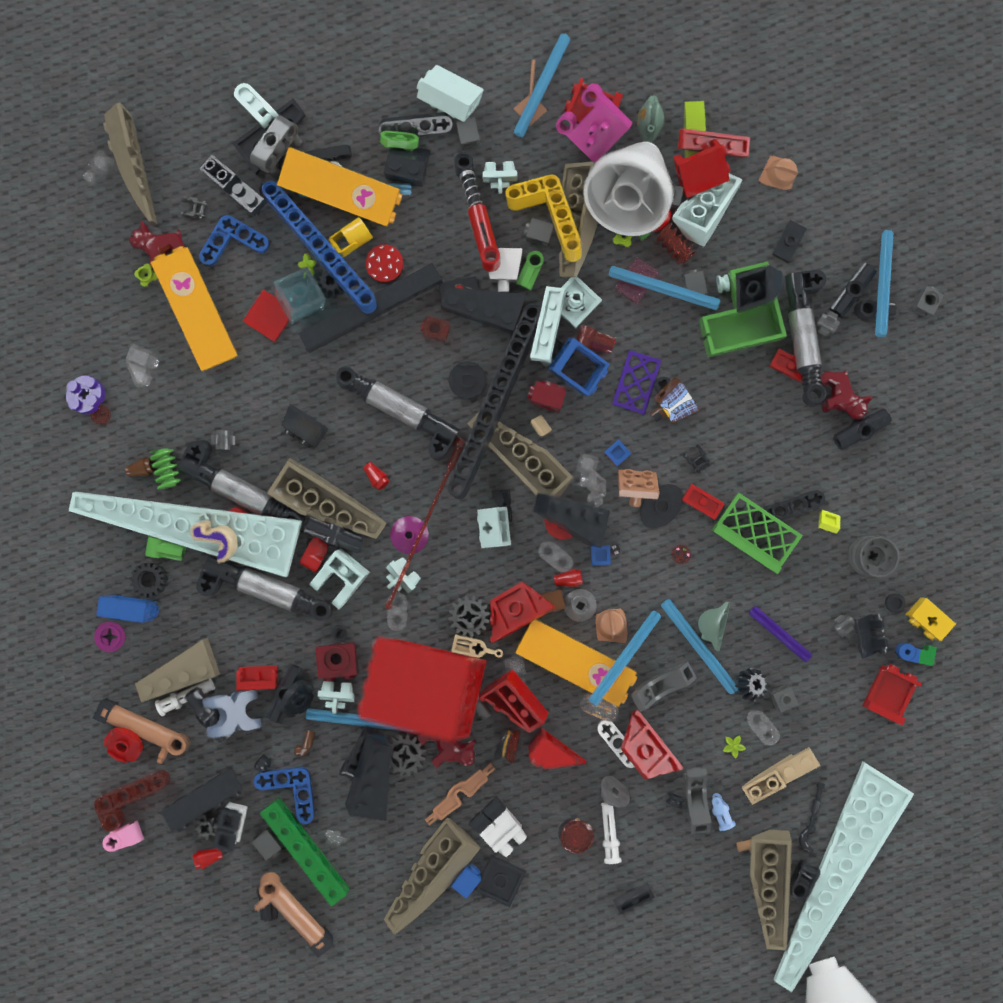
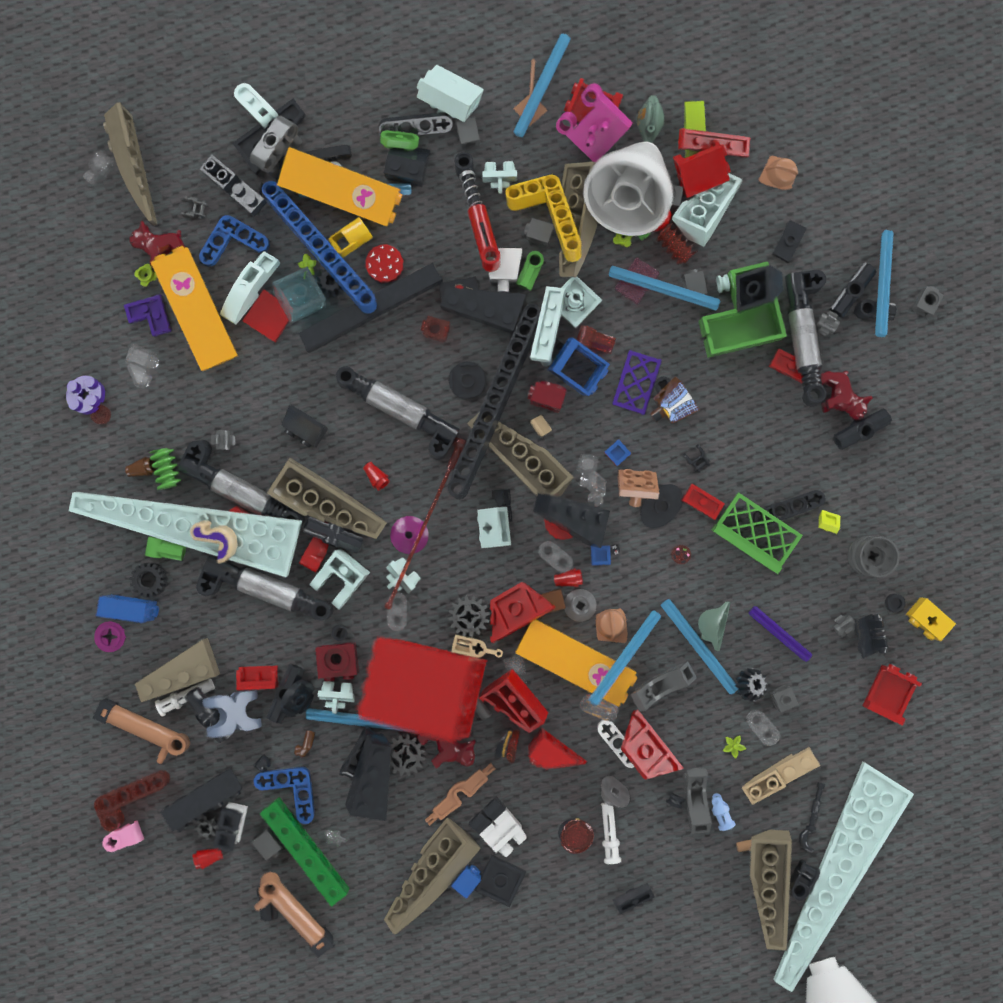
(129, 739): red tile -> none
(151, 309): none -> dark purple tile
(246, 287): none -> light aqua slope
(910, 653): leg -> none

